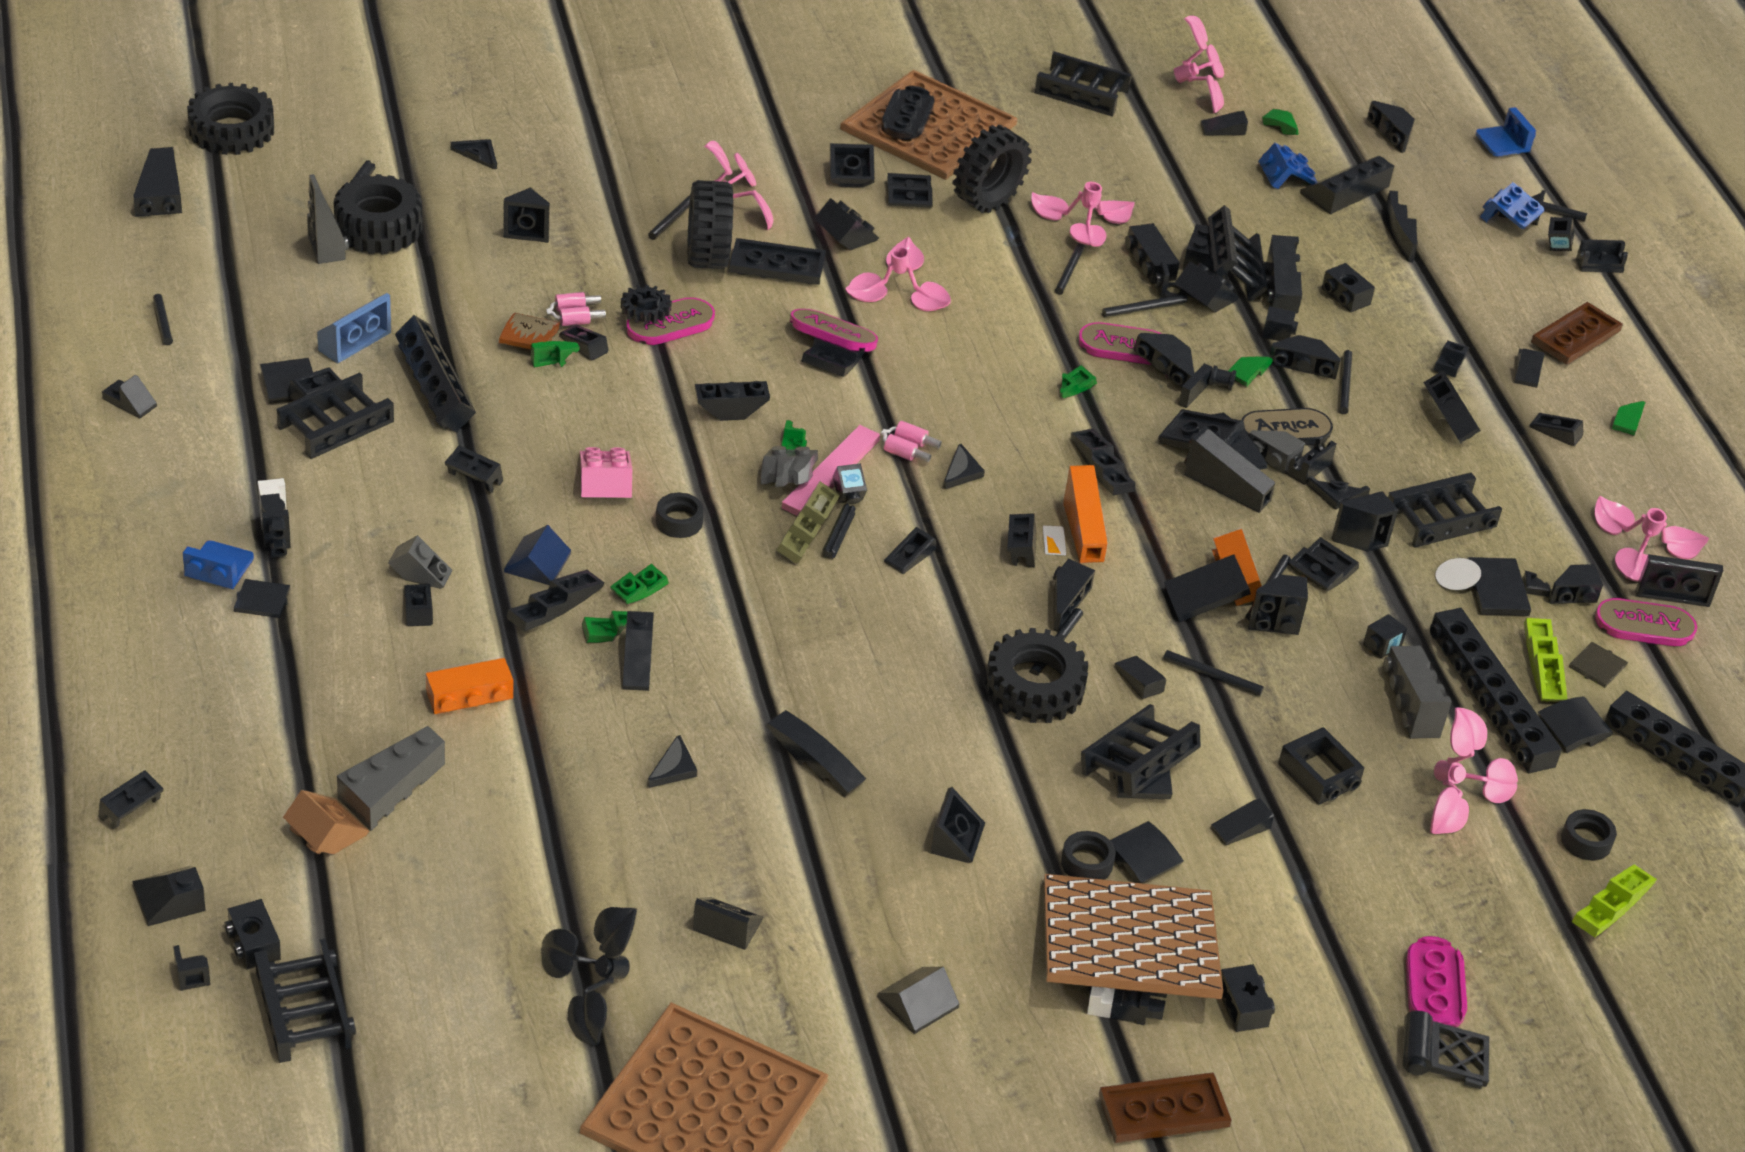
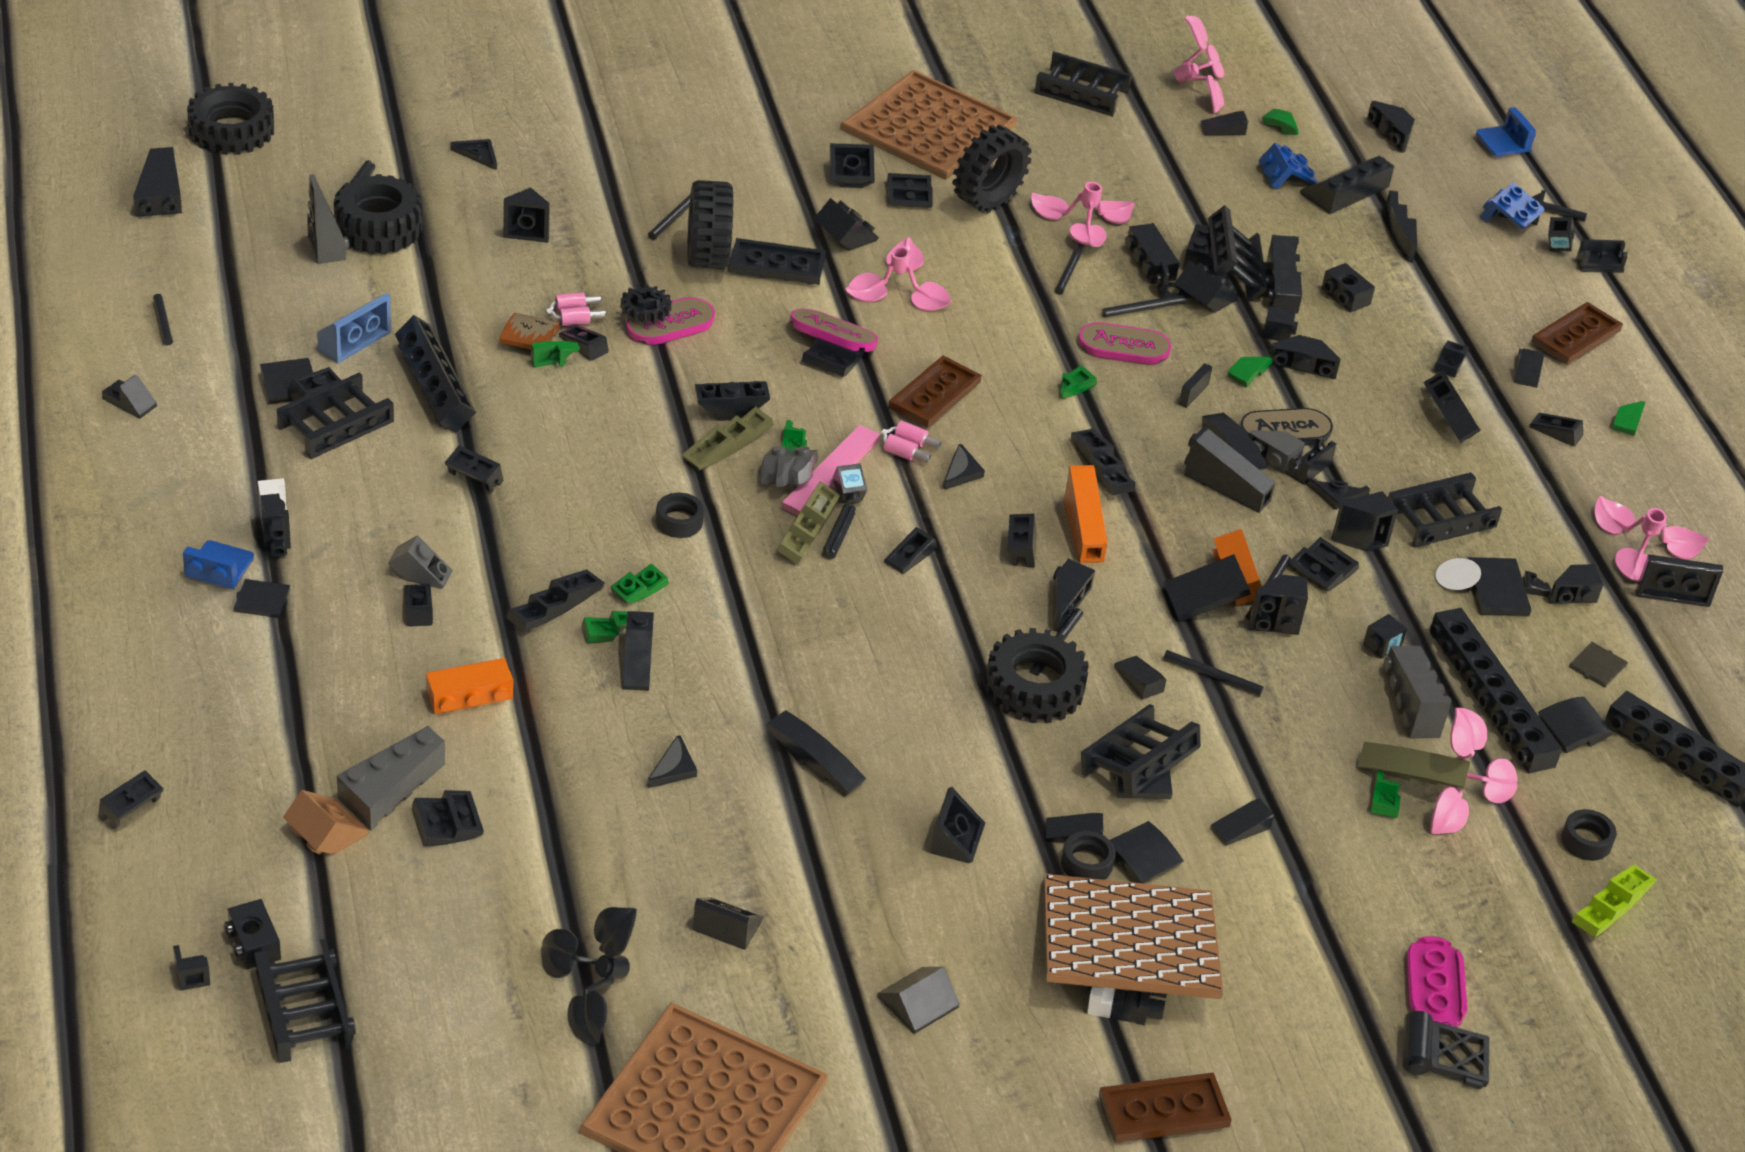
(170, 895): black slope -> none
(447, 818): none -> black slope
(539, 556): dark blue slope -> none
(606, 473): bright pink slope -> none
(716, 149): bright pink plant -> none
(725, 441): none -> olive slope
(908, 112): black tile -> none
(934, 391): none -> reddish brown plate
(1054, 540): white sticker -> none
(1061, 827): none -> black slope
(1166, 355): black slope -> none
(1190, 422): black tile -> none
(1222, 378): black bush -> none
(1246, 998): black brick -> none
(1297, 752): black window -> none
(1345, 382): black bar -> none
(1385, 797): none -> green slope
(1414, 764): none -> olive slope
(1545, 660): lime slope -> none
(1646, 622): tile -> none

